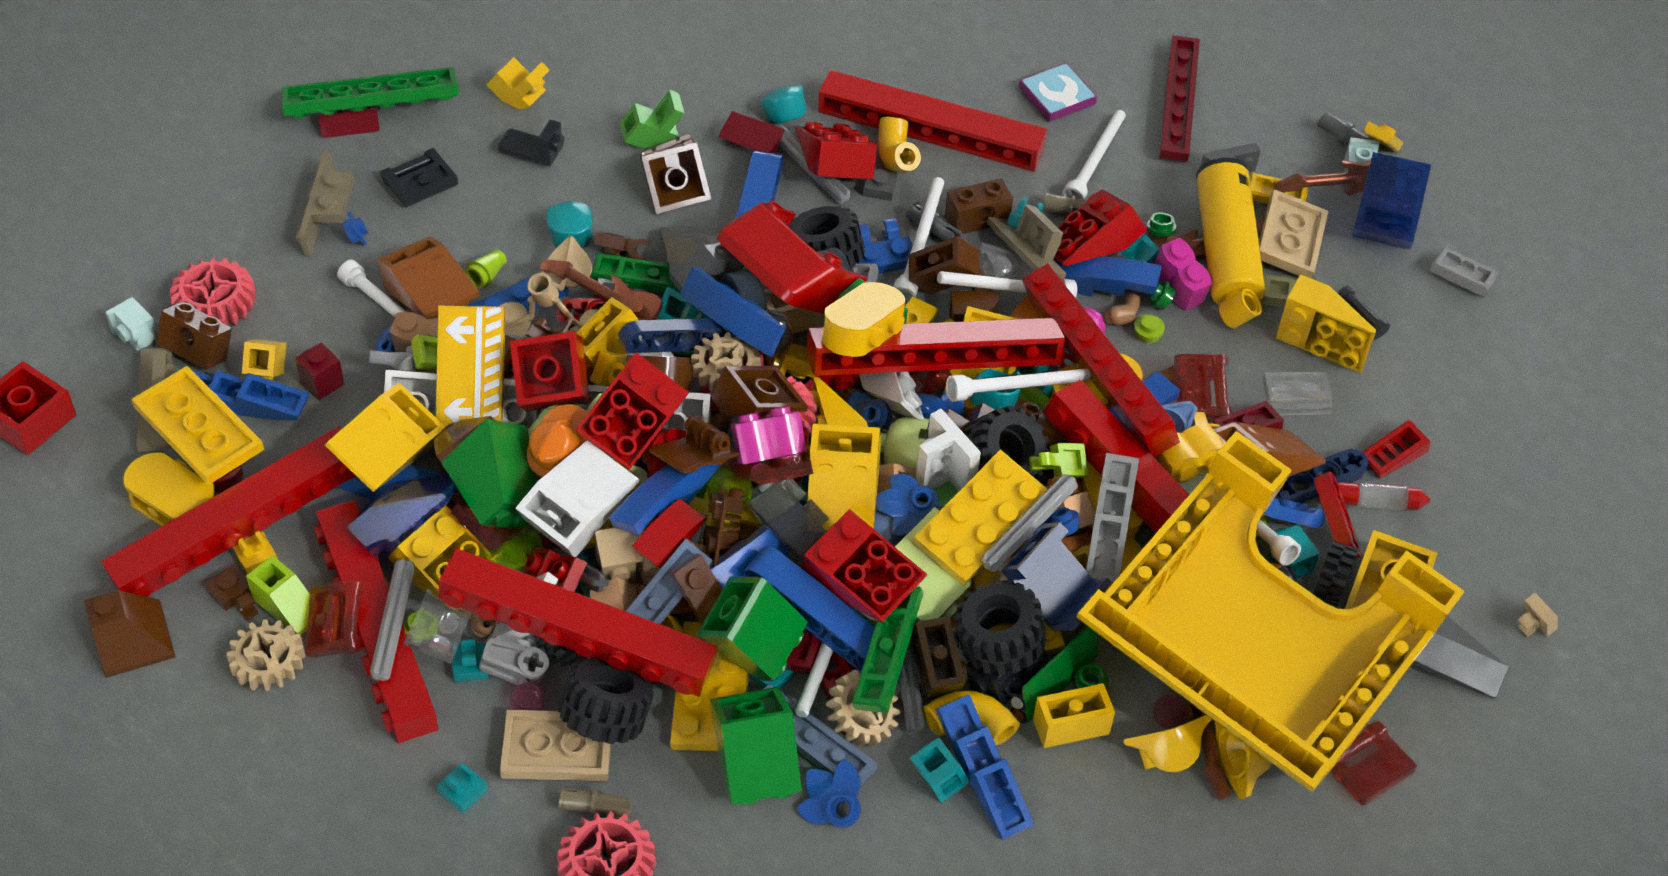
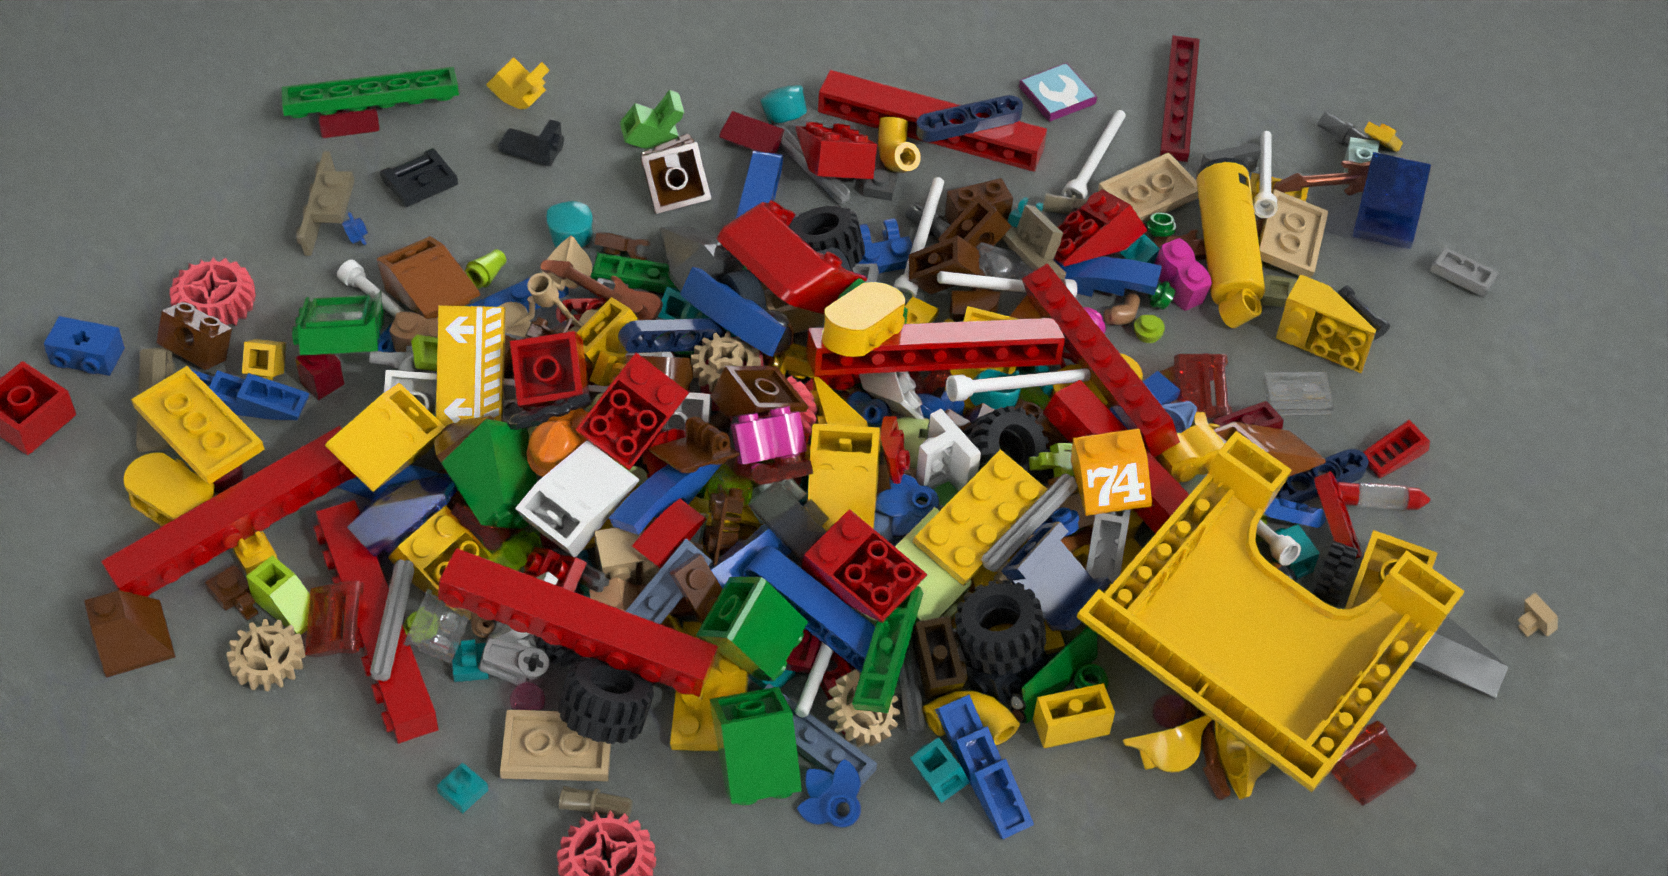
(84, 346): none -> blue brick
(132, 324): light aqua brick -> none
(339, 325): none -> green window
(543, 413): none -> black animal
(895, 455): none -> red slope
(936, 125): none -> dark blue beam
(978, 224): none -> reddish brown brick
(1111, 471): none -> light orange slope
(1153, 186): none -> tan plate
(1265, 202): none -> white piece

